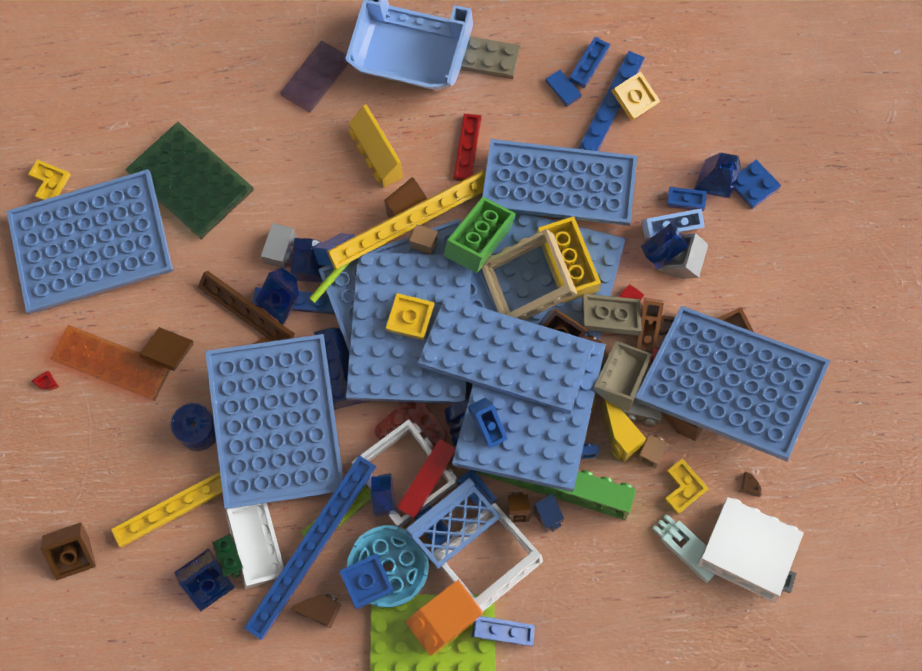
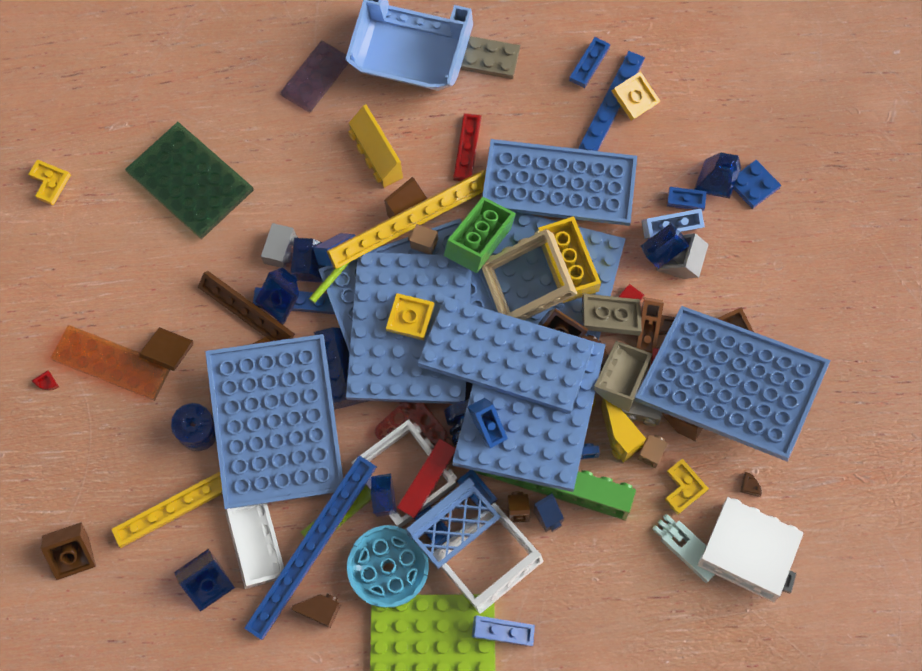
(89, 241): medium blue plate -> none
(228, 556): dark green hinge -> none
(366, 581): blue plate -> none
(444, 618): orange slope -> none
(563, 88): blue tile -> none

